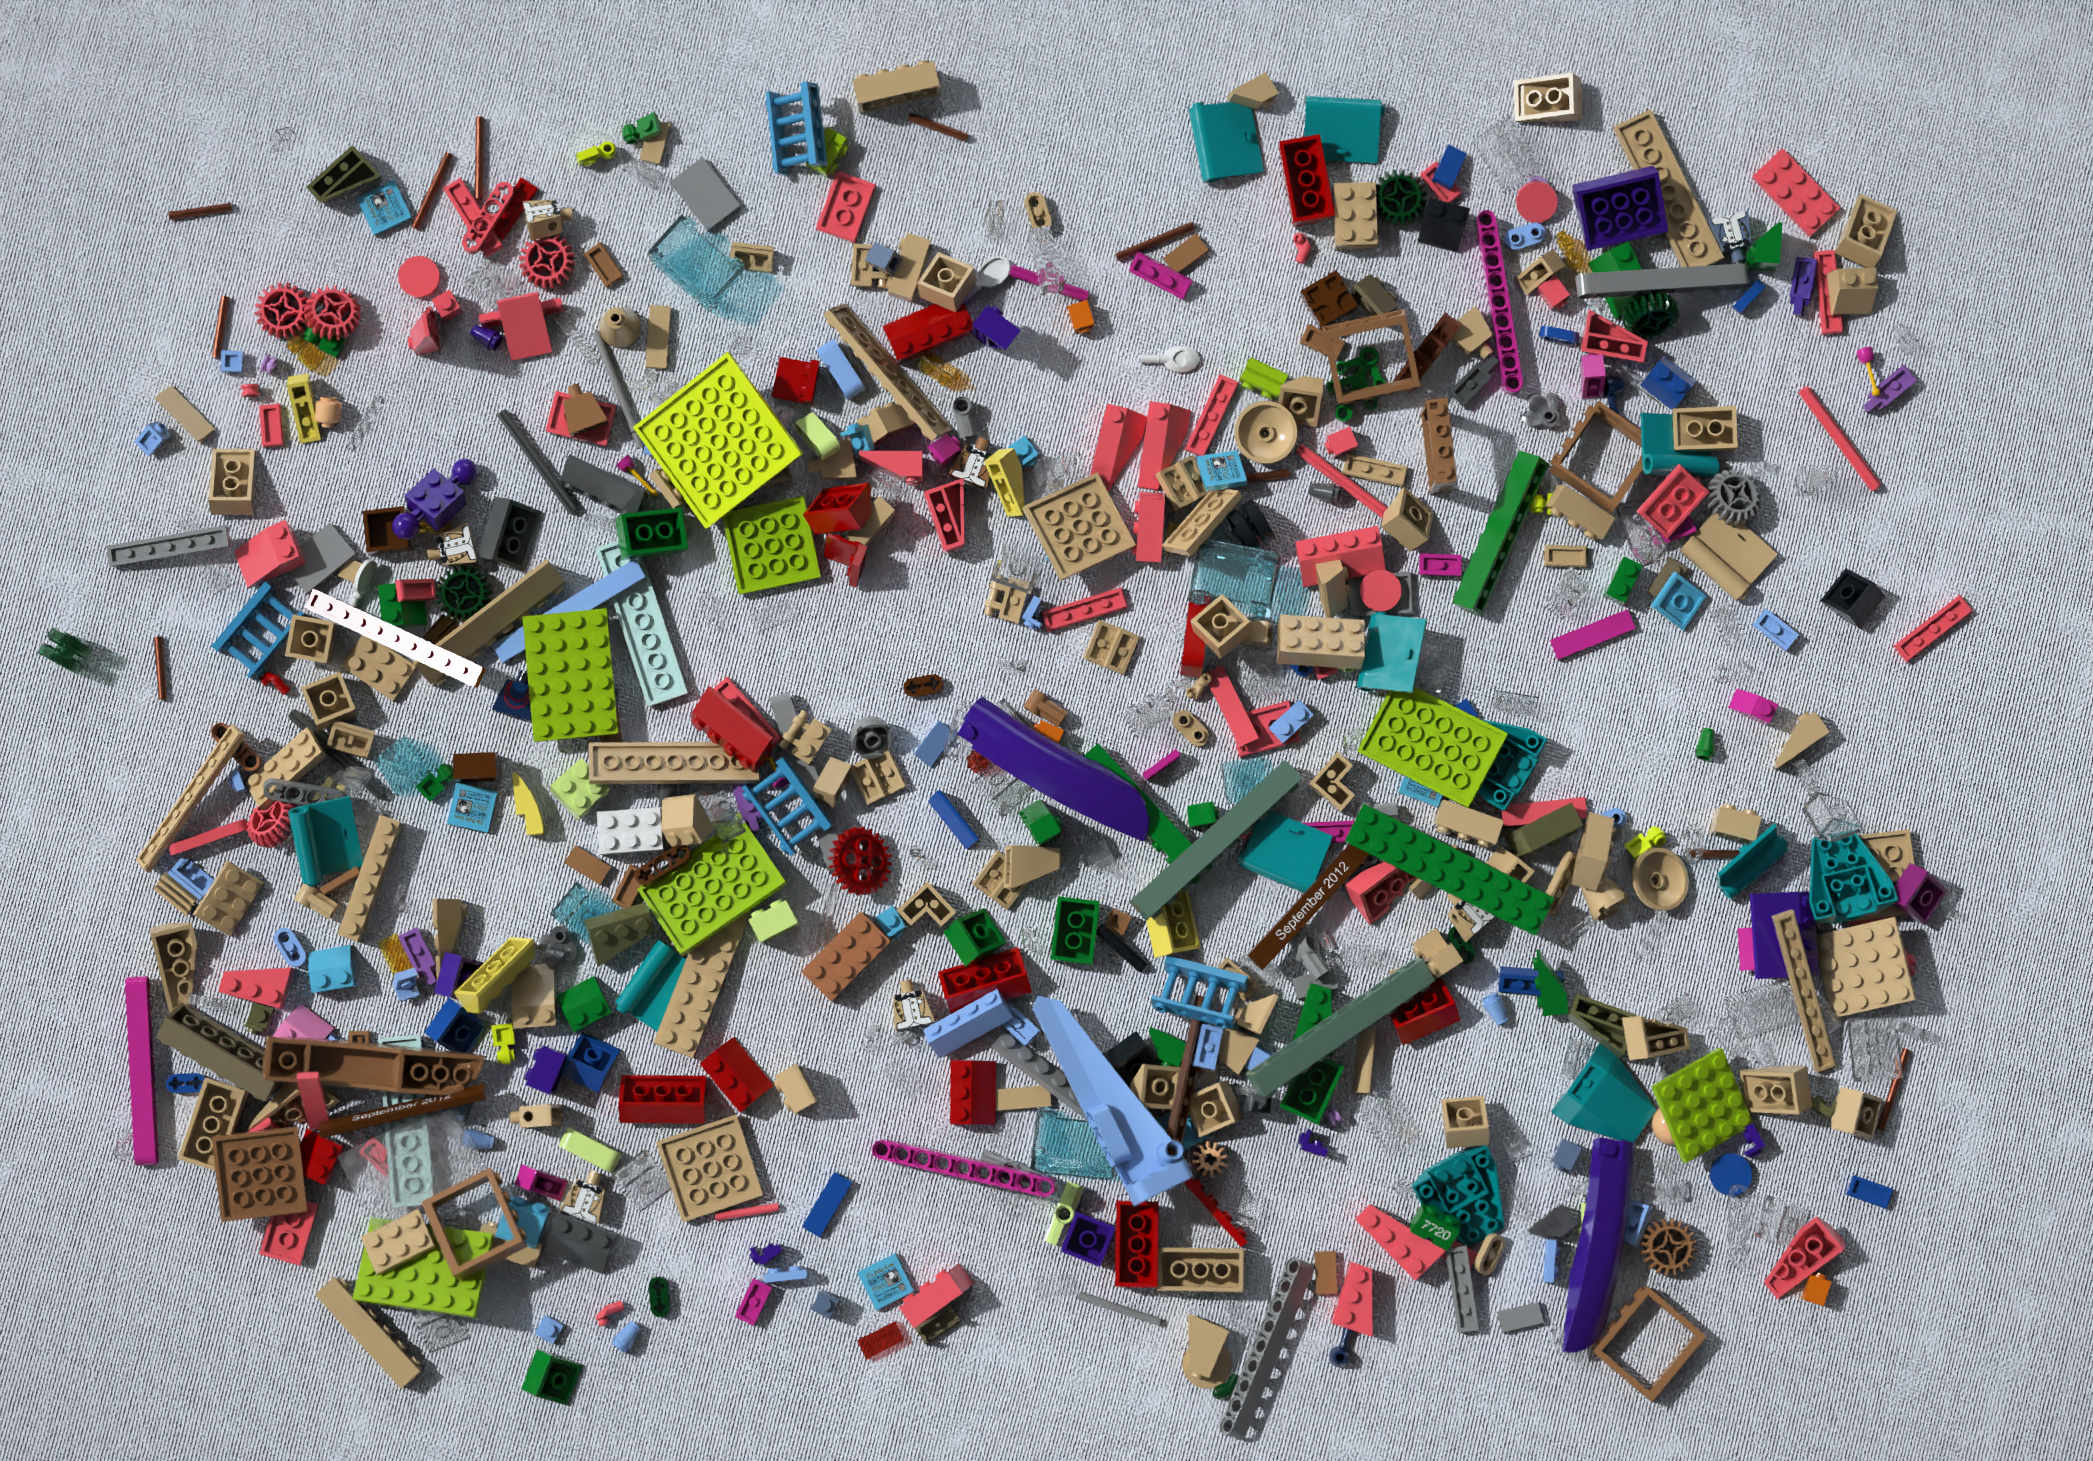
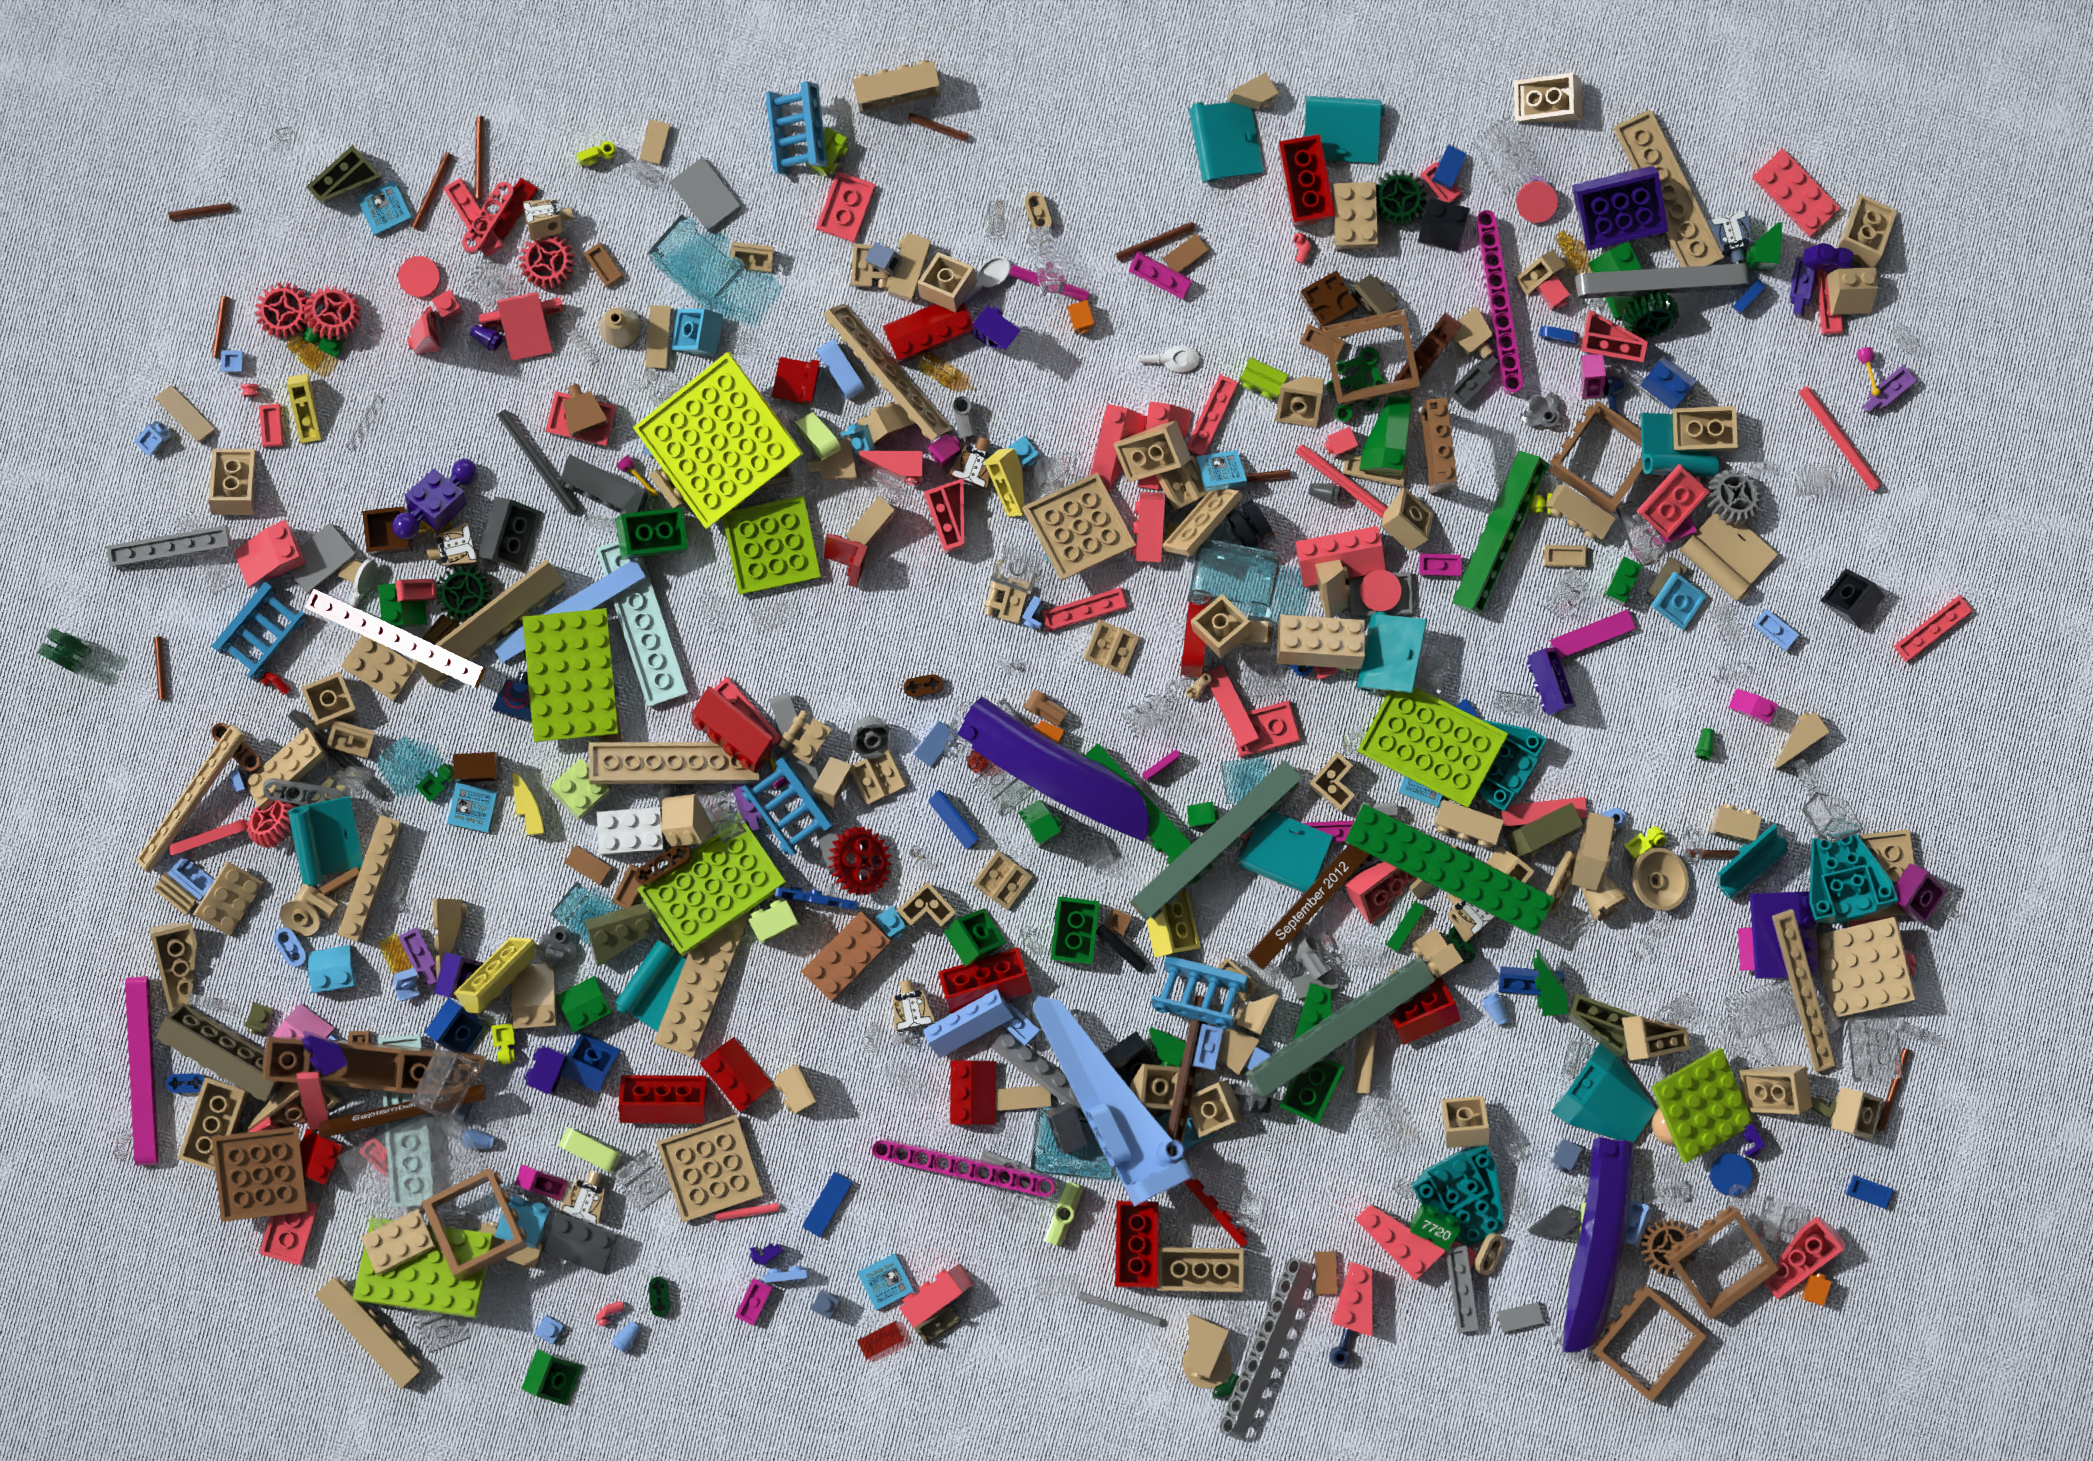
(259, 985): coral wedge -> none
(269, 364): lavender bush -> none
(300, 917): none -> tan dish
(311, 639): tan slope -> none
(326, 1053): none -> dark purple slope
(328, 411): light nougat head -> none
(445, 1083): none -> clear slope
(543, 1116): tan torso -> none
(617, 388): light grey bar -> none
(646, 129): green plate -> none
(697, 331): none -> medium azure slope
(815, 897): none -> blue wing
(840, 509): red slope -> none
(1029, 863): tan slope -> none
(1066, 1128): none -> flat silver brick
(1087, 1239): dark purple brick -> none
(1152, 451): none -> tan slope
(1190, 728): tan plate -> none
(1205, 1165): light nougat gear -> none
(1268, 417): tan dish -> none
(1290, 721): light blue plate -> none
(1315, 1147): dark purple bracket -> none
(1333, 1116): lavender bush -> none
(1387, 441): none -> green wedge
(1405, 926): none -> green piece
(1525, 237): light blue plate -> none
(1550, 681): none -> dark purple slope
(1551, 1251): light blue plate -> none
(1738, 1288): none -> medium nougat window
(1827, 257): none -> dark purple brick

